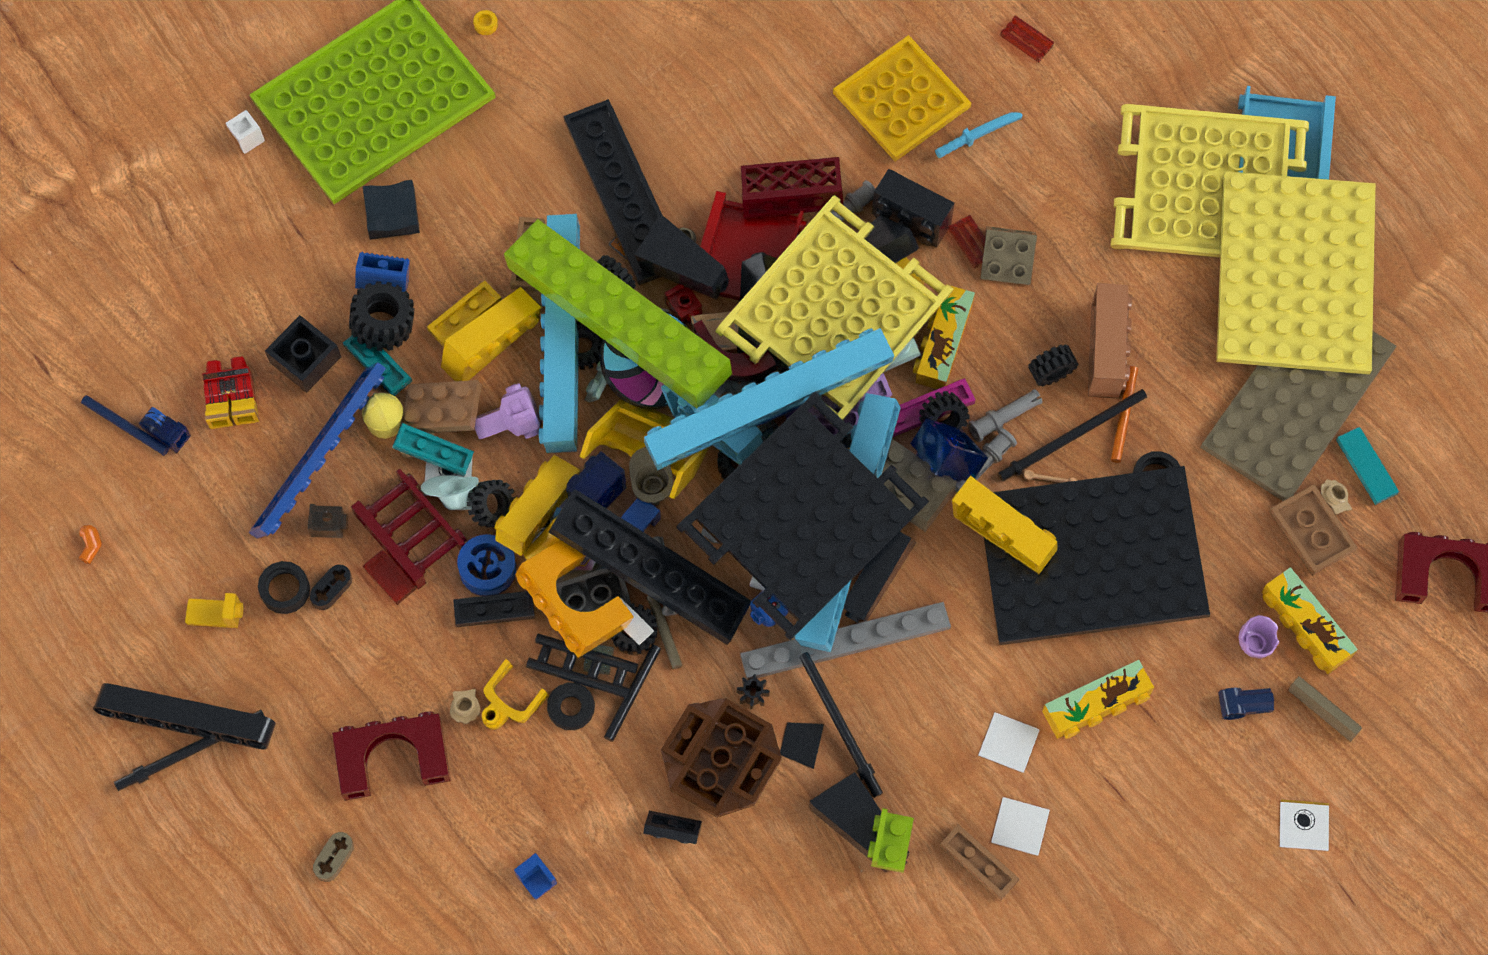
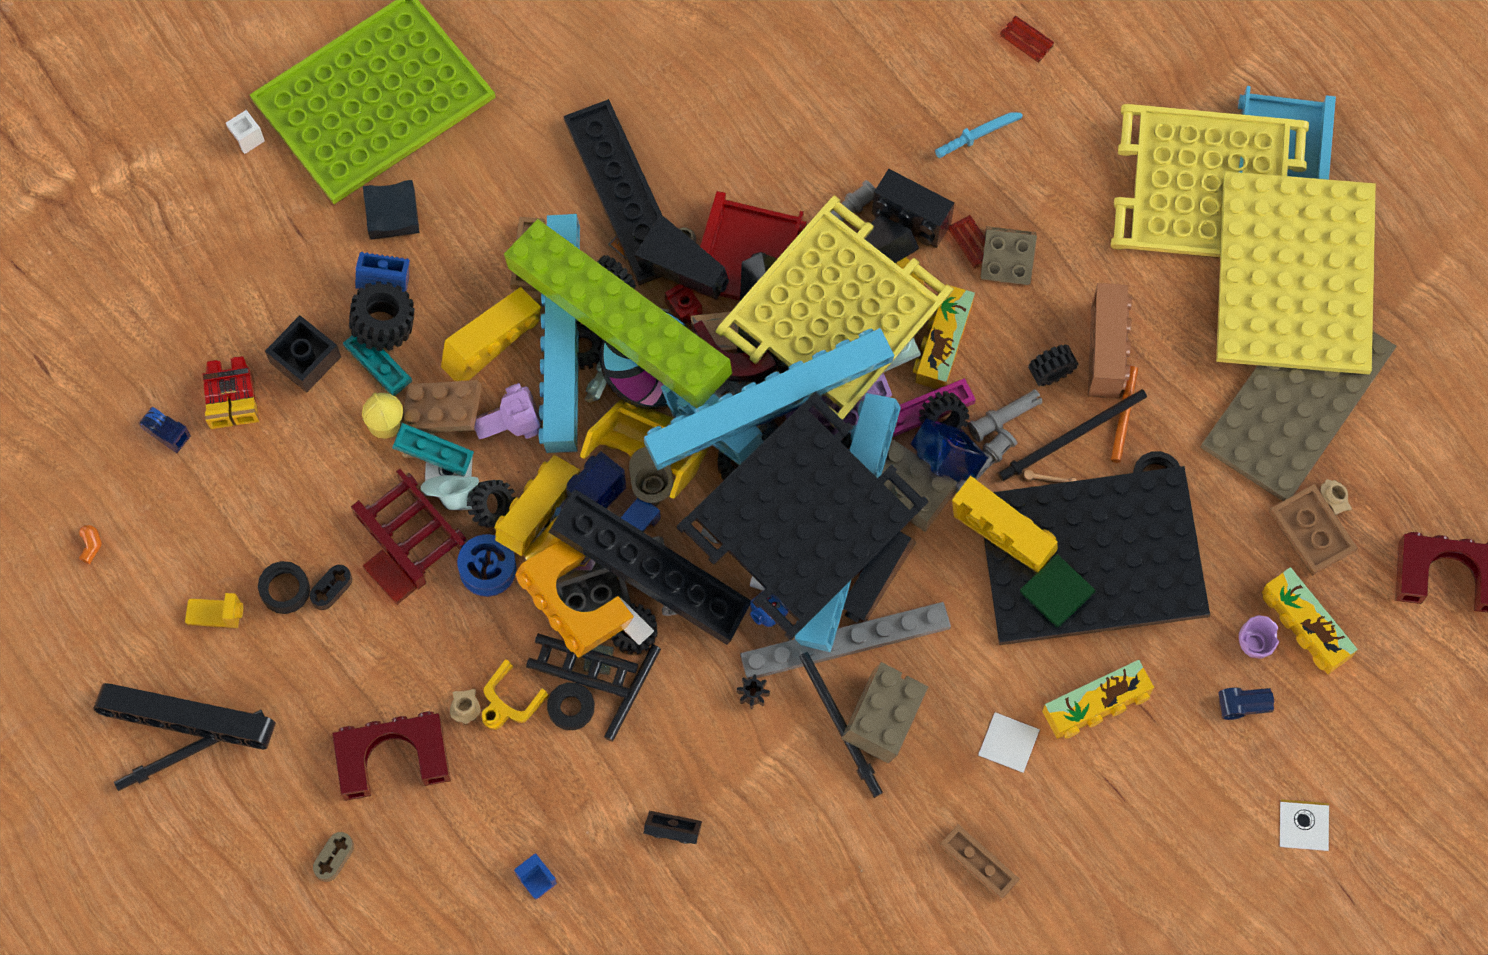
(125, 425): dark blue bar -> none
(314, 456): blue plate -> none
(329, 529): clear smoke brick -> none
(464, 311): yellow plate -> none
(485, 22): yellow tile -> none
(493, 609): black plate -> none
(665, 633): dark tan bar -> none
(713, 730): reddish brown piece -> none
(792, 198): dark red fence -> none
(802, 742): black sticker -> none
(850, 812): black slope -> none
(884, 713): none -> dark tan piece
(892, 841): lime bracket -> none
(901, 98): yellow plate -> none
(1020, 826): white sticker -> none
(1057, 591): none -> dark green tile
(1325, 708): dark tan tile -> none
(1367, 465): teal tile -> none

